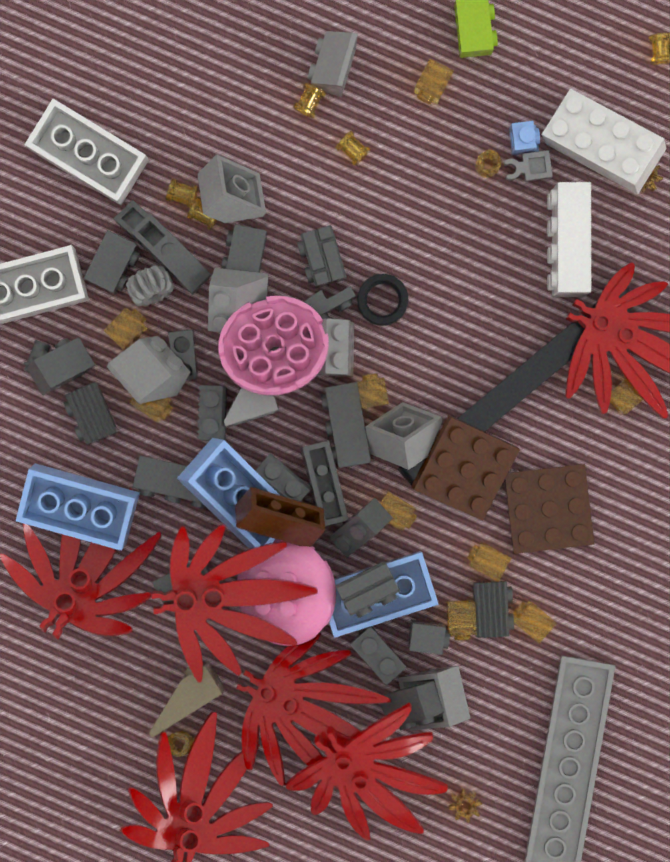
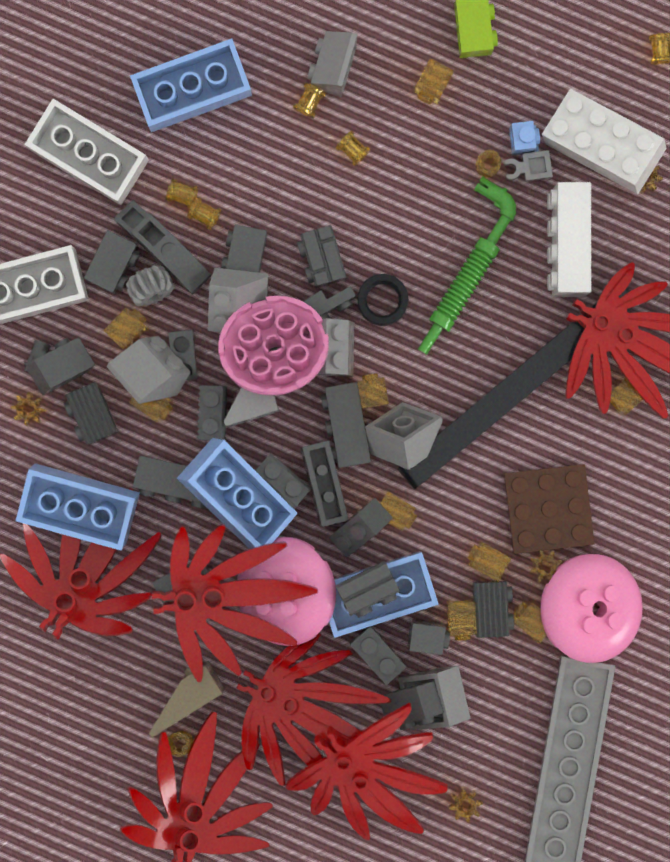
(24, 402): none -> clear yellow gear
(191, 85): none -> light blue brick
(230, 191): light grey slope -> none
(279, 517): reddish brown brick -> none
(465, 467): reddish brown plate -> none
(474, 267): none -> bright green piece
(550, 560): none -> clear yellow gear
(569, 604): none -> bright pink brick

